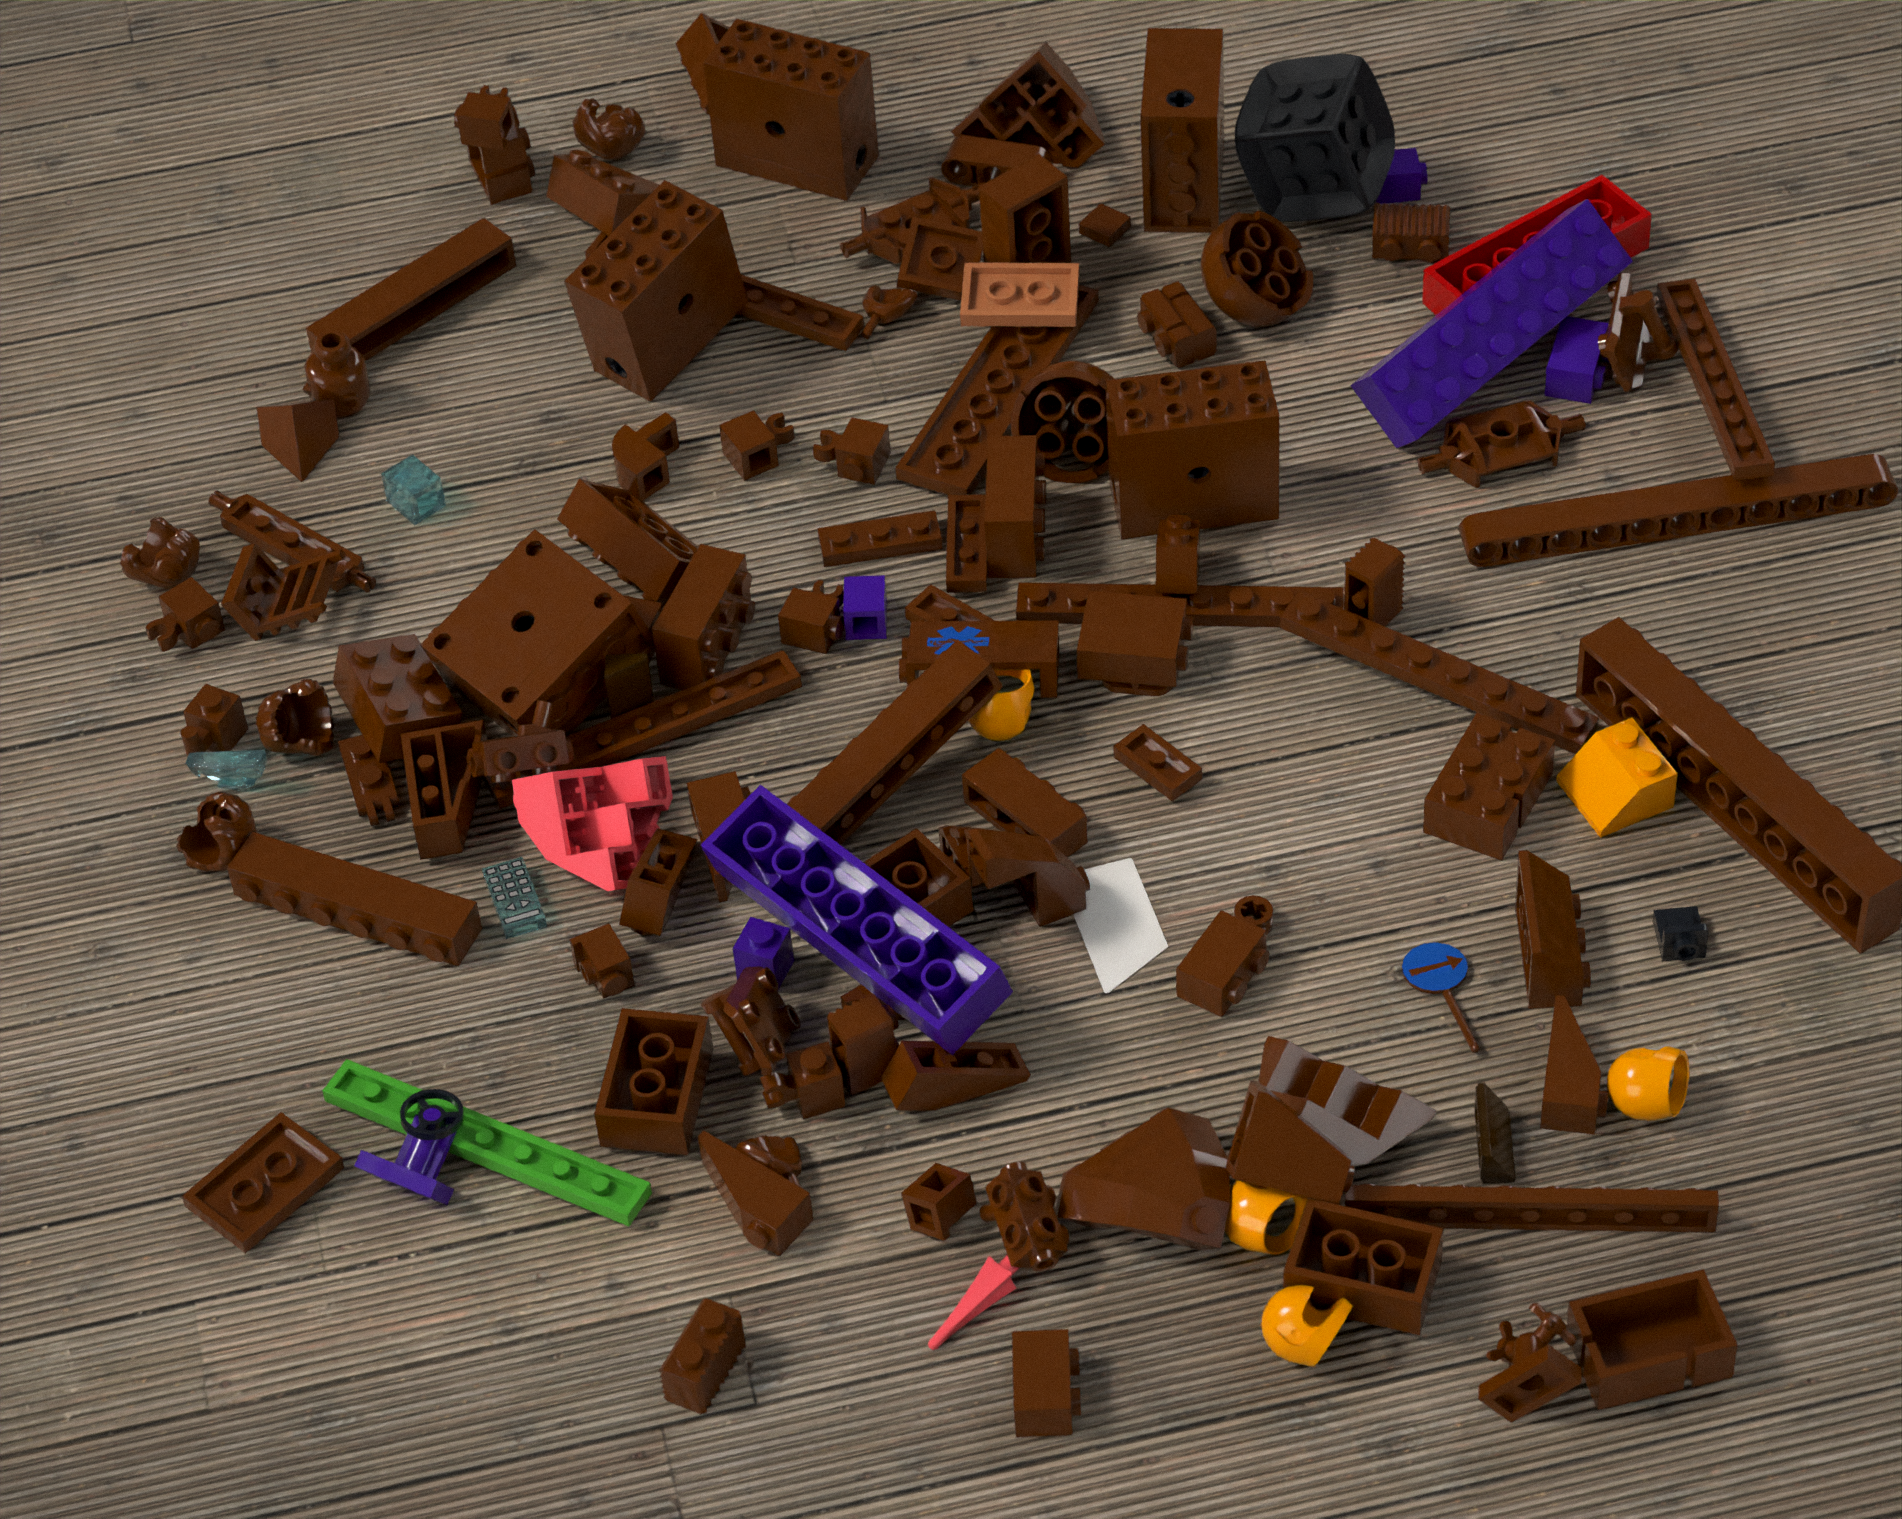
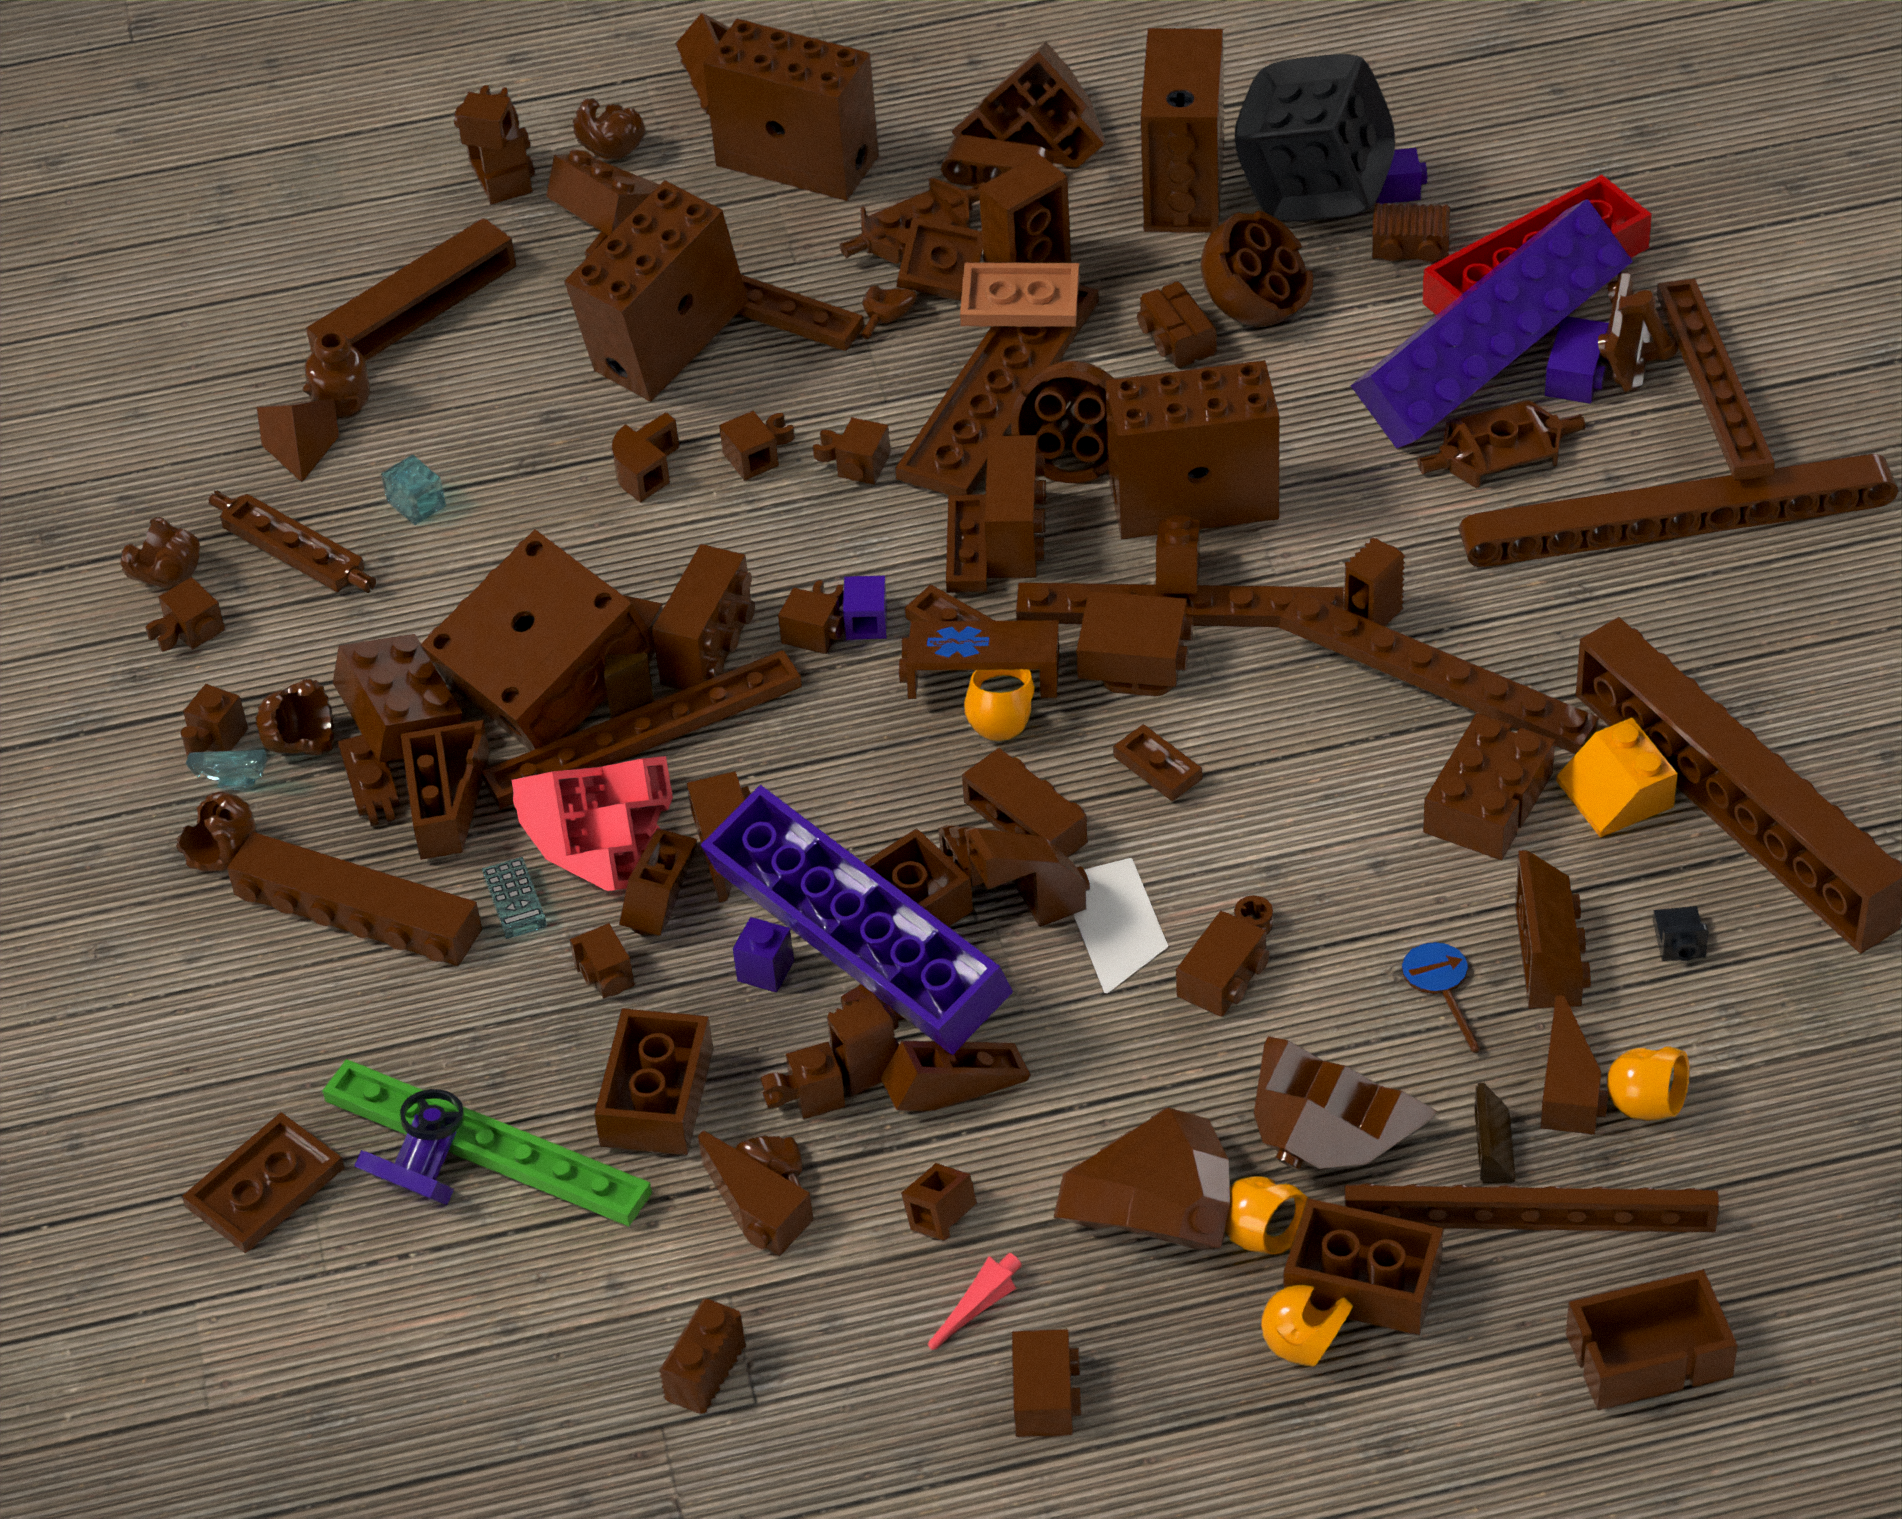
(269, 597): reddish brown plate -> none
(533, 748): reddish brown brick -> none
(628, 537): reddish brown slope -> none
(760, 1013): reddish brown shield -> none
(879, 538): reddish brown plate -> none
(897, 742): reddish brown brick -> none
(1025, 1217): reddish brown brick -> none
(1104, 225): reddish brown tile -> none
(1286, 1151): reddish brown slope -> none
(1535, 1368): reddish brown piece -> none

